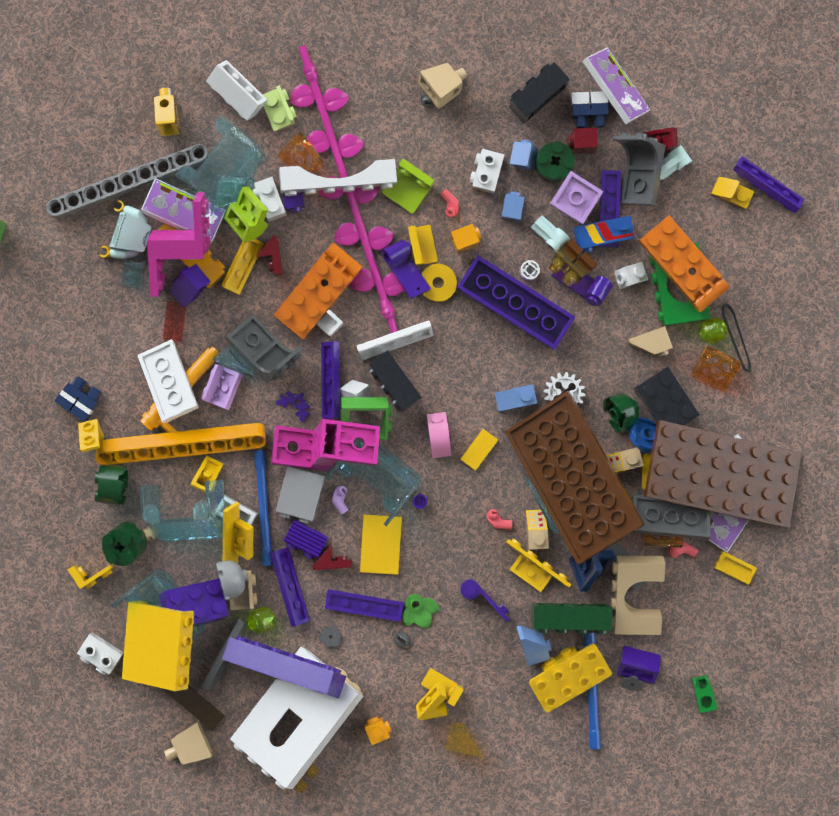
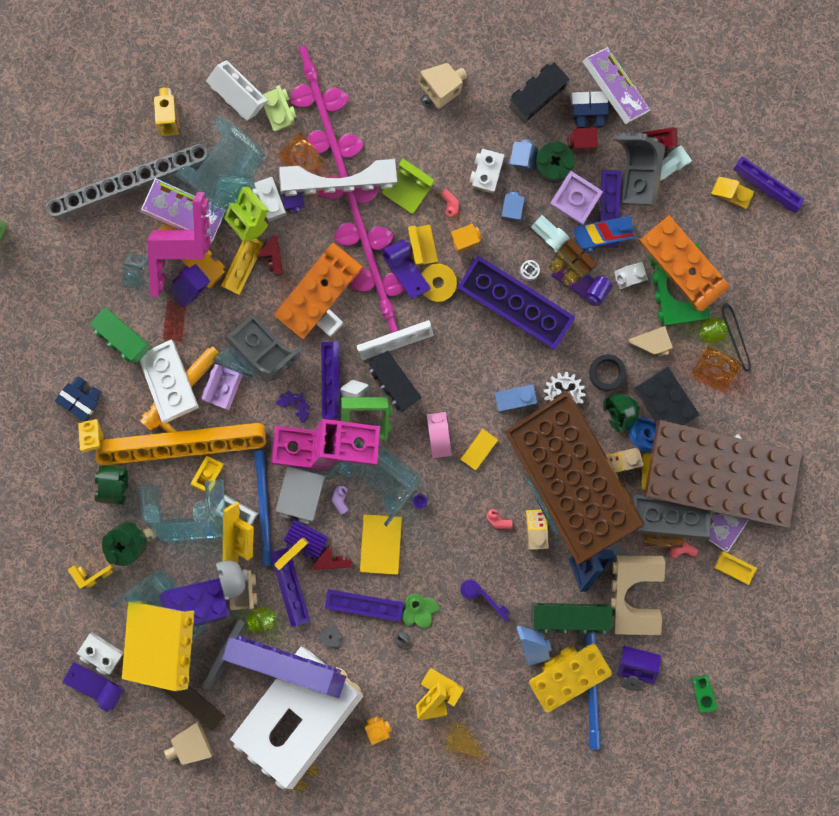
(94, 685): none -> dark purple door
(119, 336): none -> green brick
(129, 235): light aqua torso -> none
(291, 553): none -> yellow tile
(532, 570): yellow bracket -> none
(621, 368): none -> black tyre

